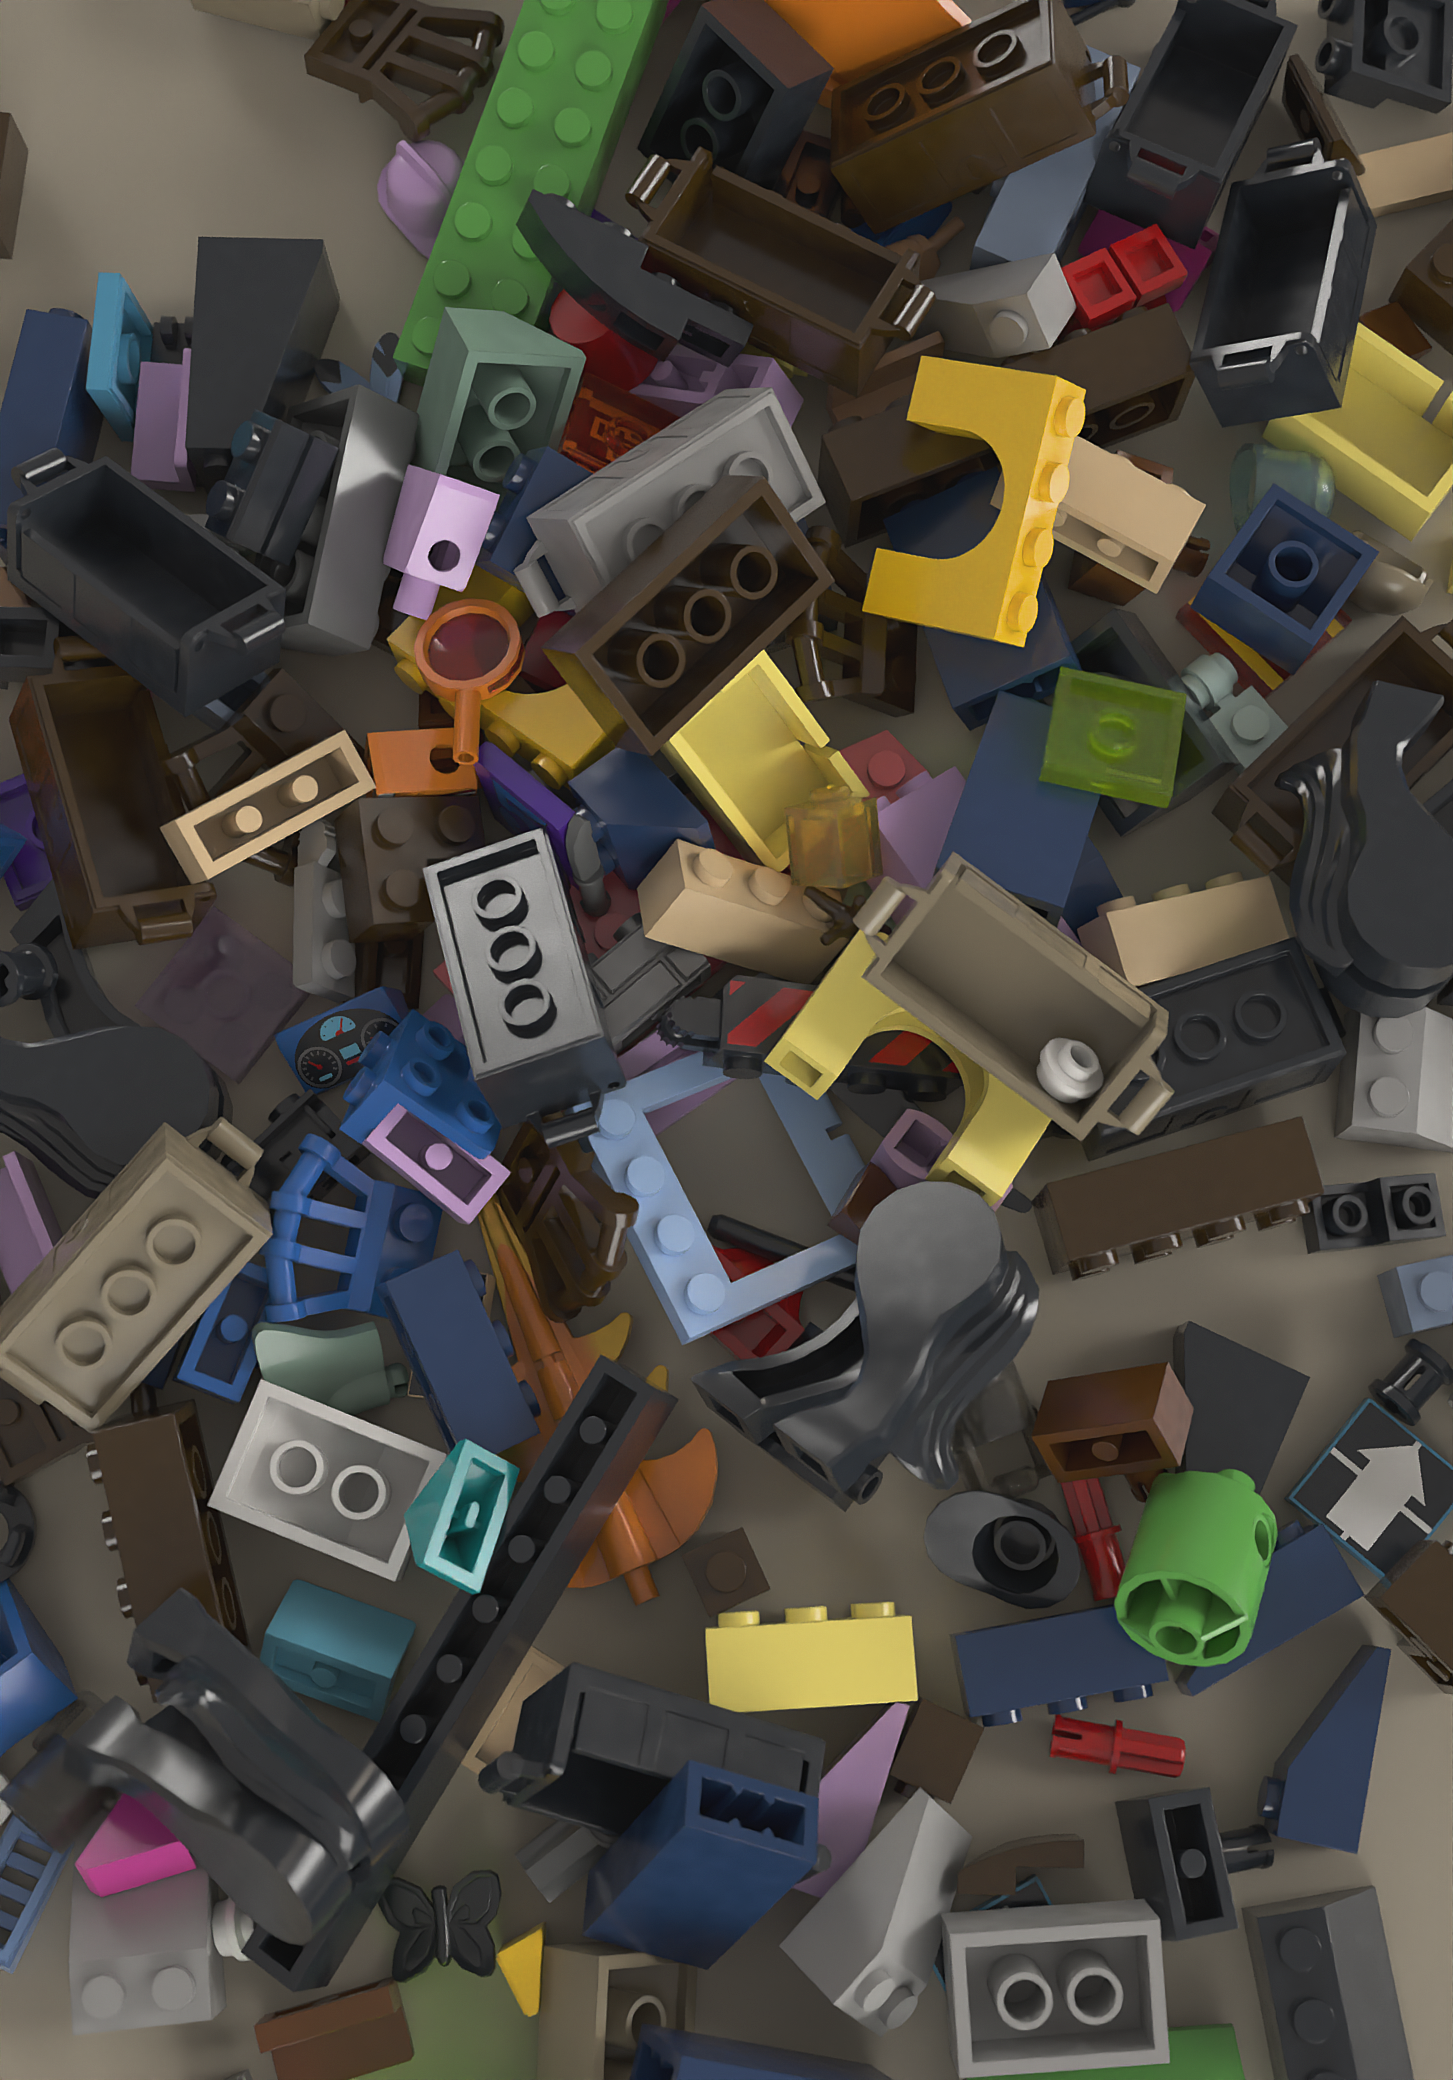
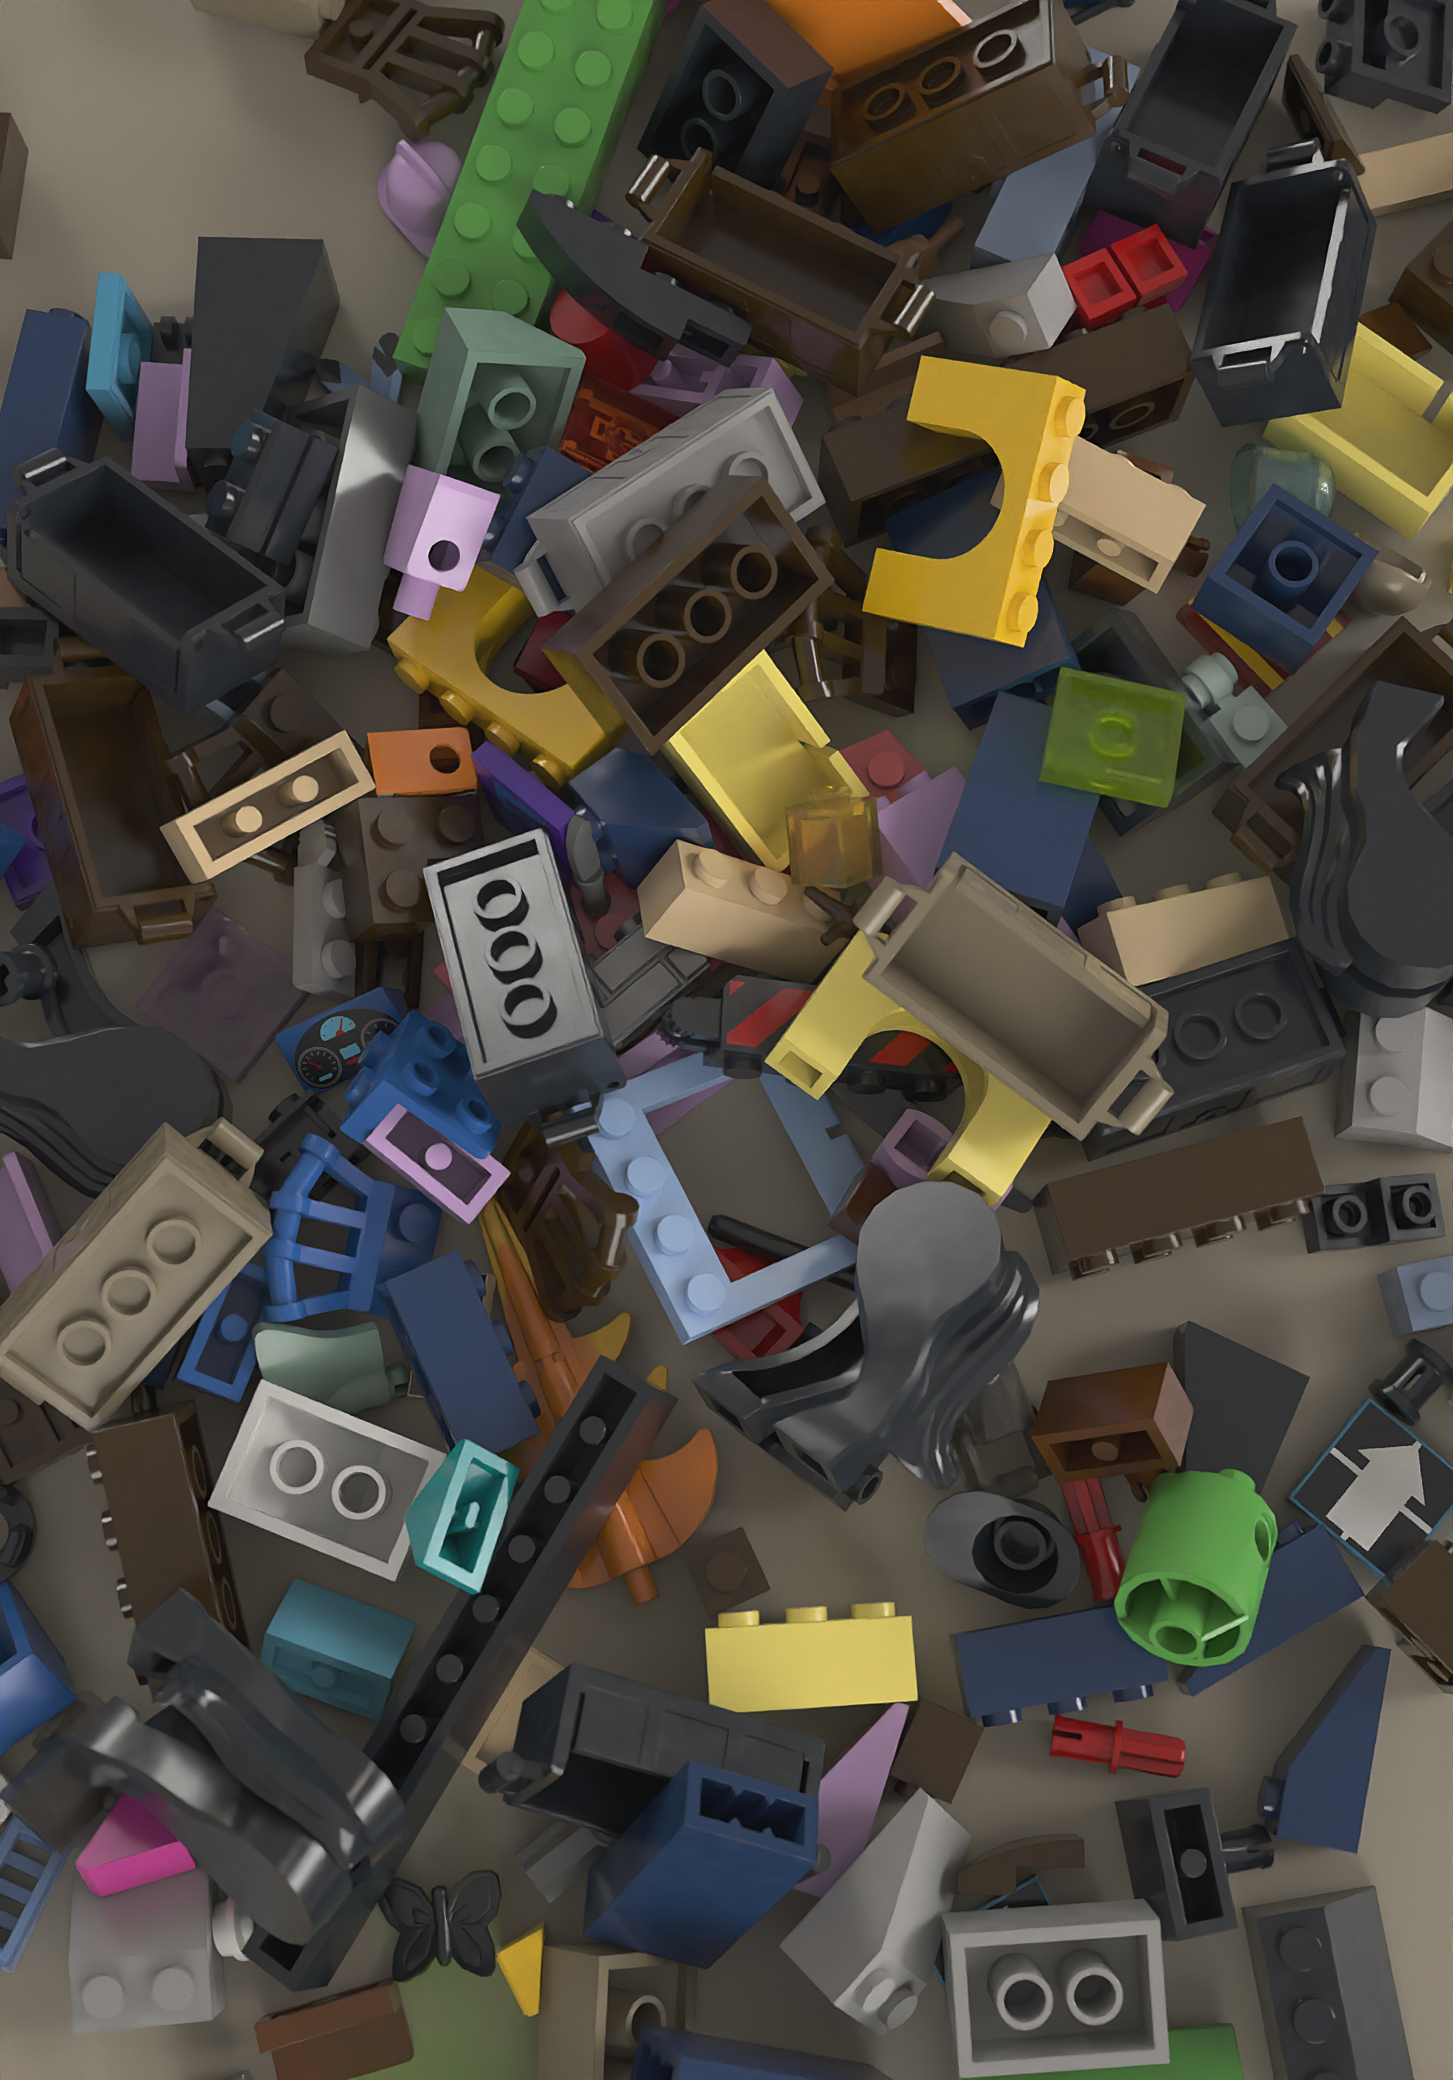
(468, 656): piece -> none
(1069, 1070): white plate -> none

